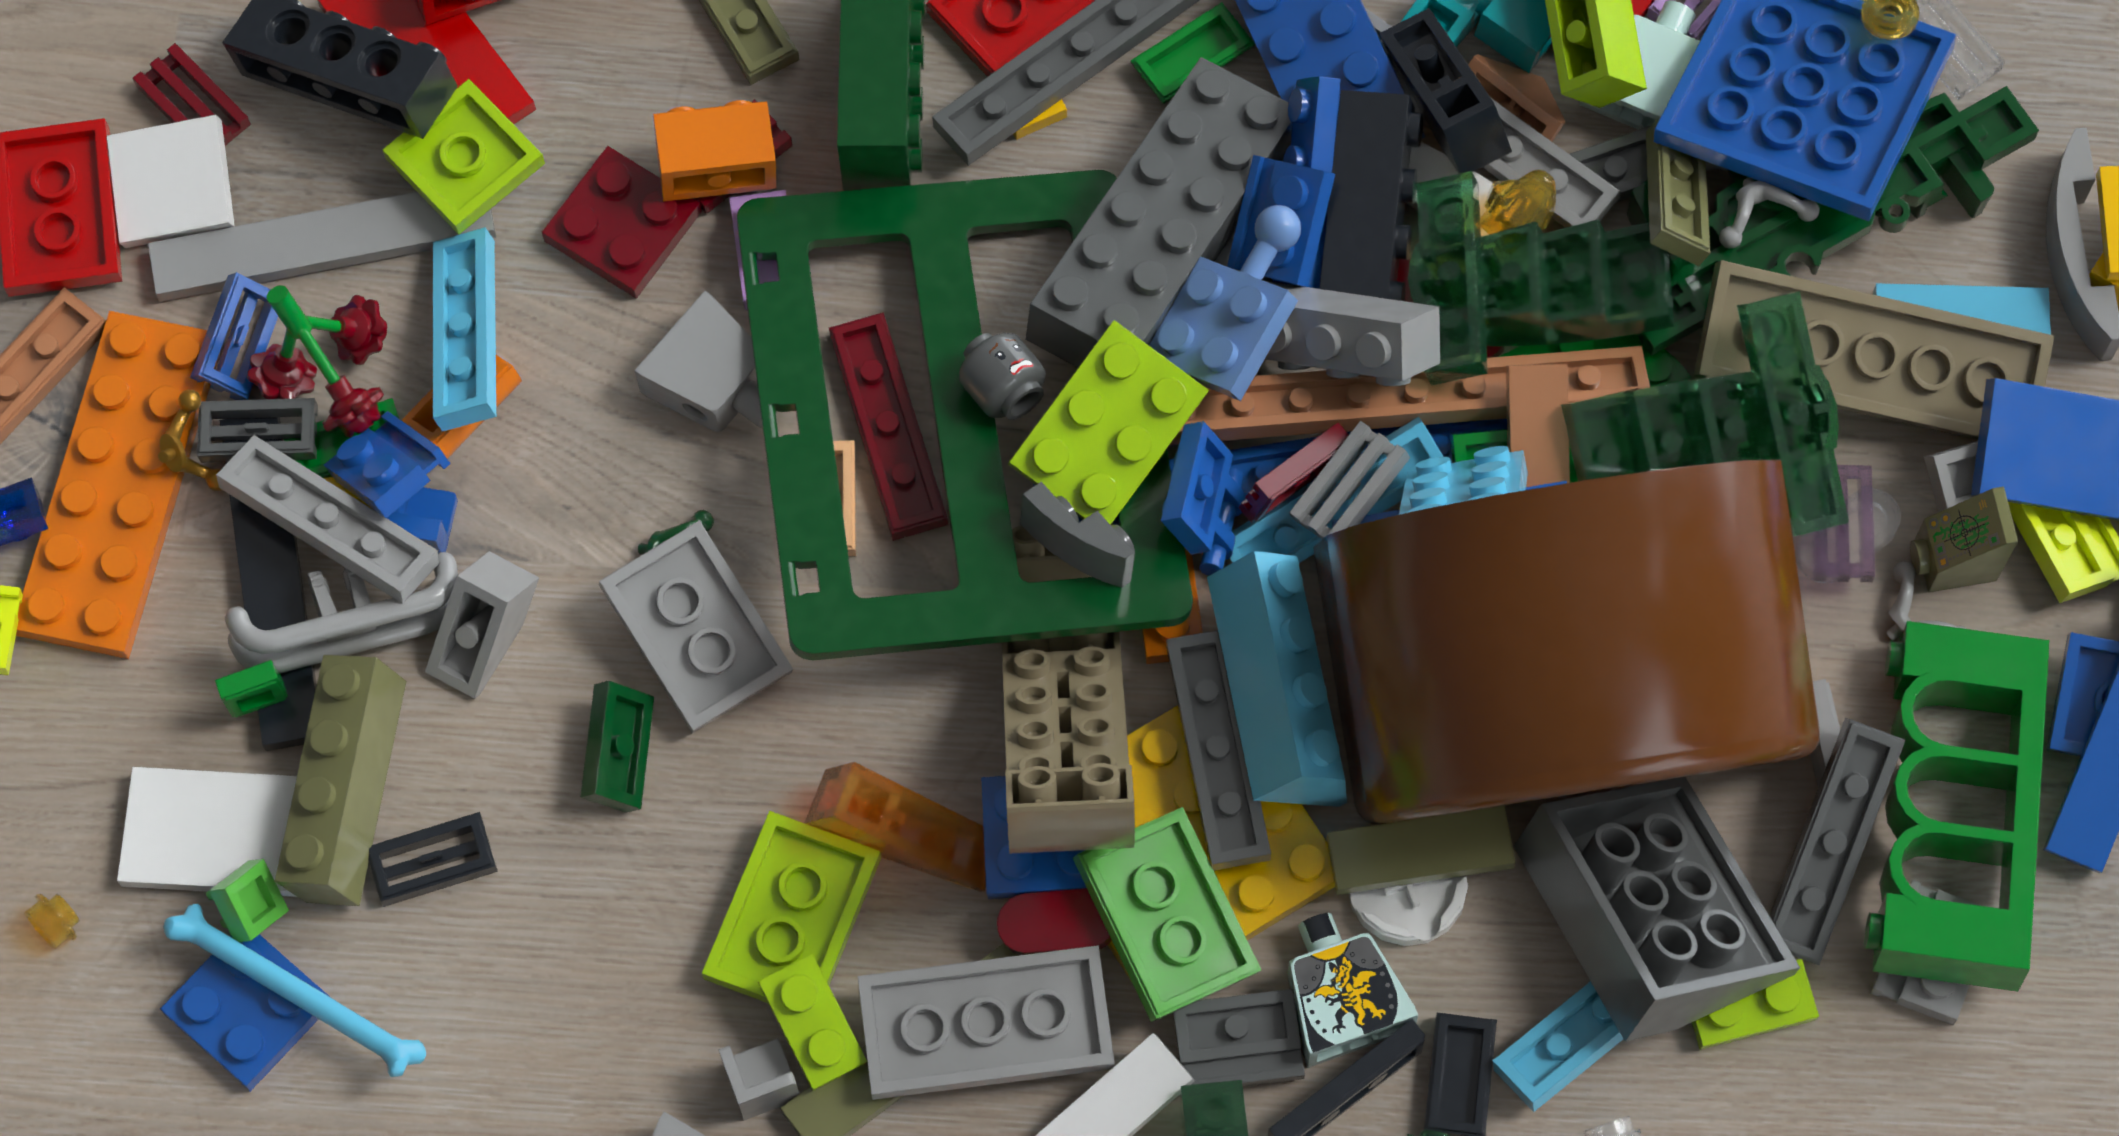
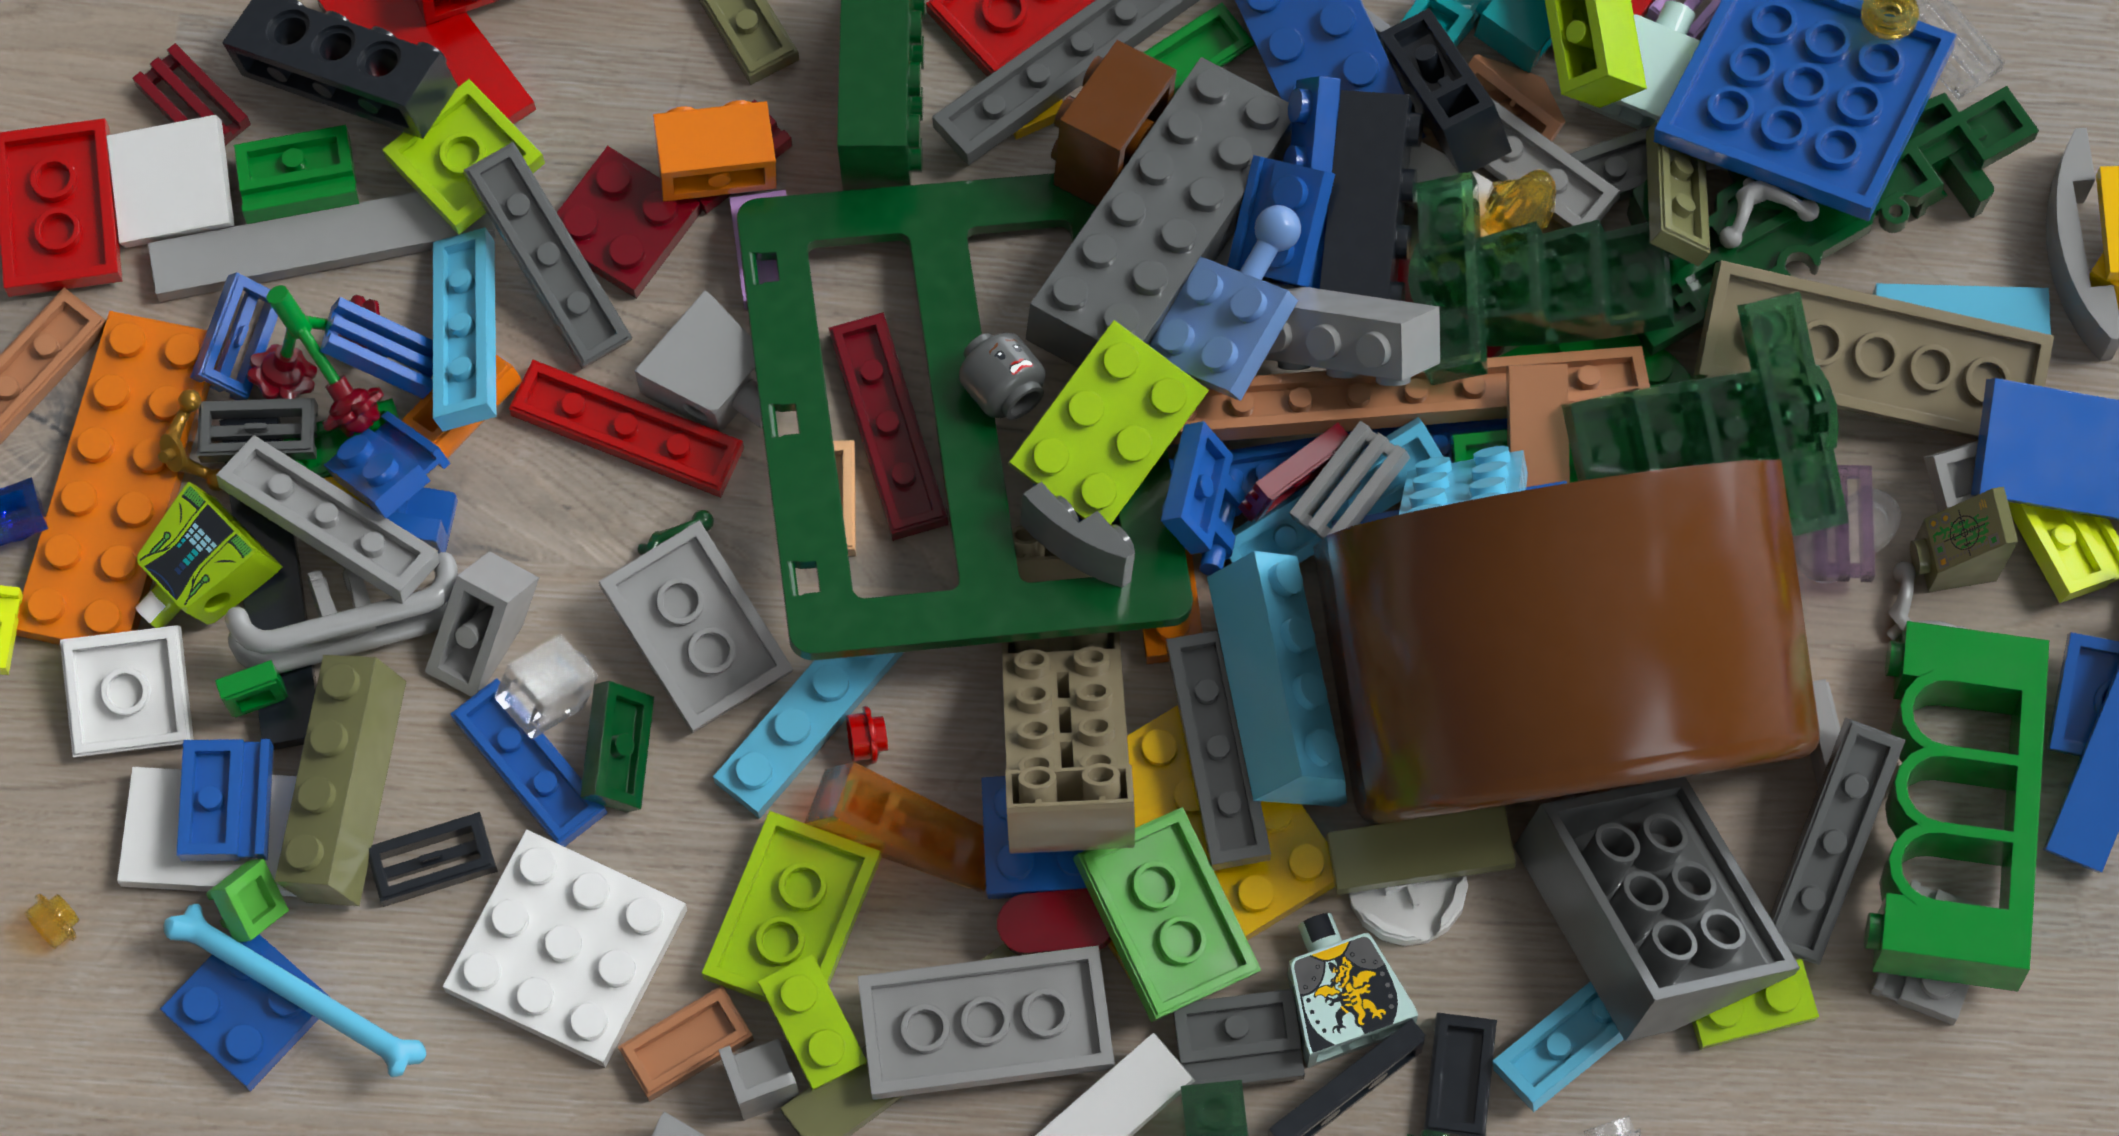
(126, 691): none -> white tile
(200, 561): none -> lime torso
(225, 800): none -> blue plate
(296, 174): none -> green plate
(382, 341): none -> blue tile
(528, 767): none -> blue tile
(546, 686): none -> clear brick
(547, 255): none -> dark grey tile
(565, 948): none -> white plate
(626, 428): none -> red tile
(685, 1043): none -> nougat tile
(799, 728): none -> medium azure plate
(866, 736): none -> red plate
(1108, 120): none -> reddish brown brick

